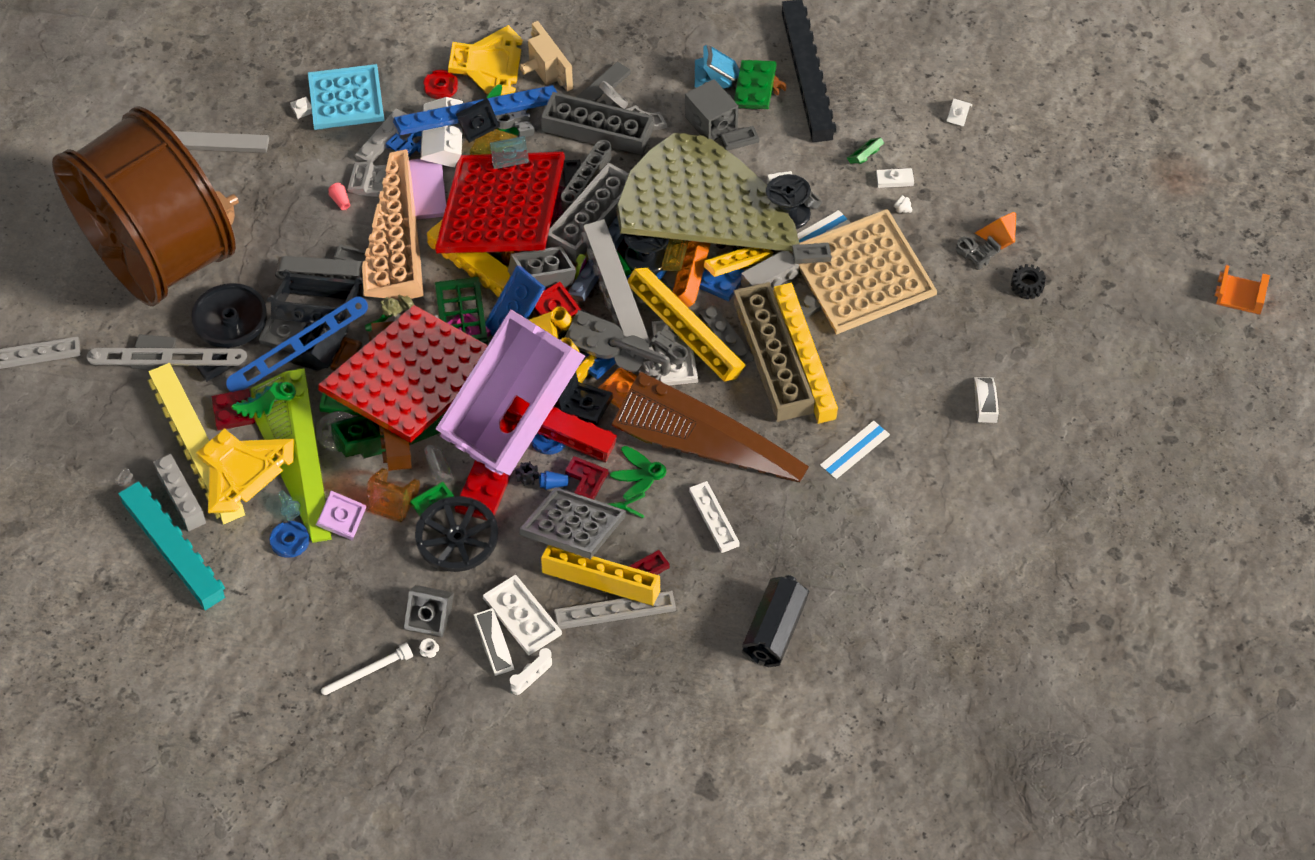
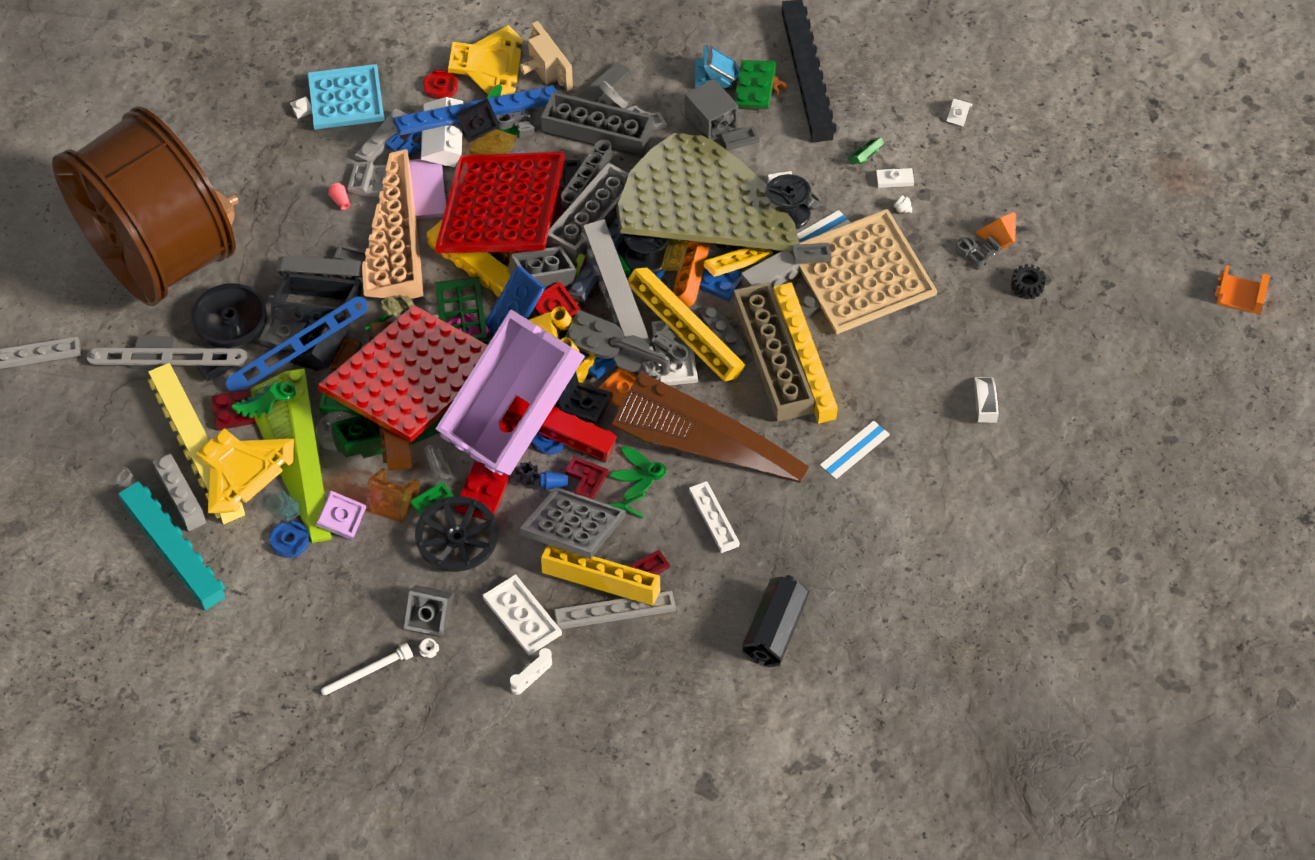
(224, 141): light grey tile -> none
(493, 642): slope -> none
(509, 152): clear light blue tile -> none

